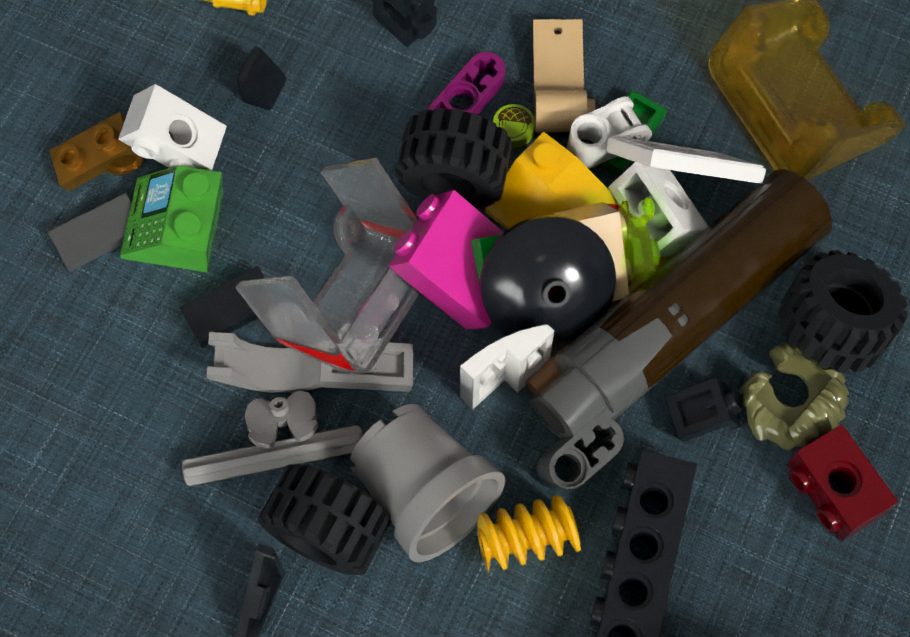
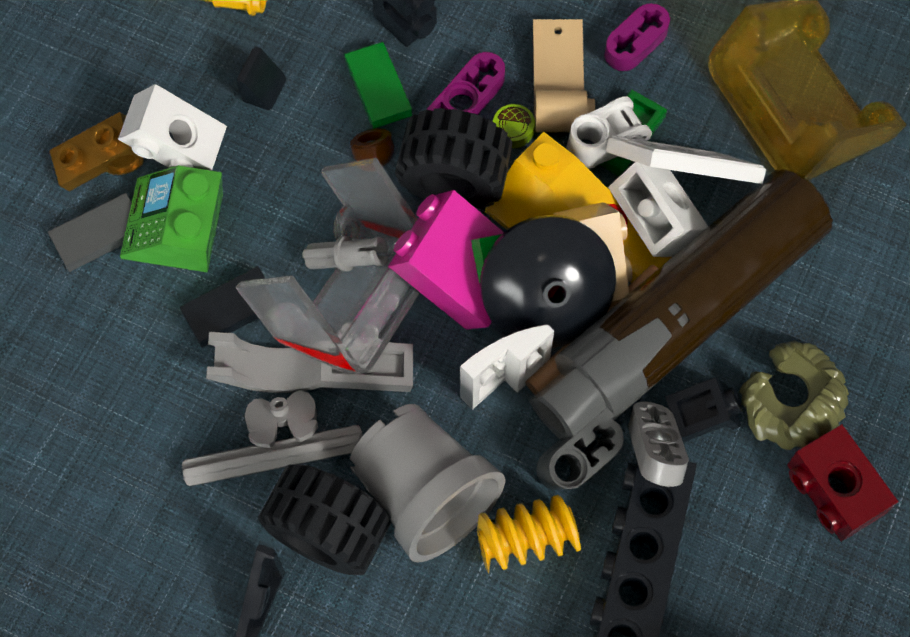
(345, 253): none -> light grey axle
(378, 85): none -> green tile
(381, 148): none -> reddish brown piece
(631, 31): none -> magenta beam
(639, 248): clear neon green plate -> none
(657, 444): none -> light grey beam
(842, 311): black tyre -> none

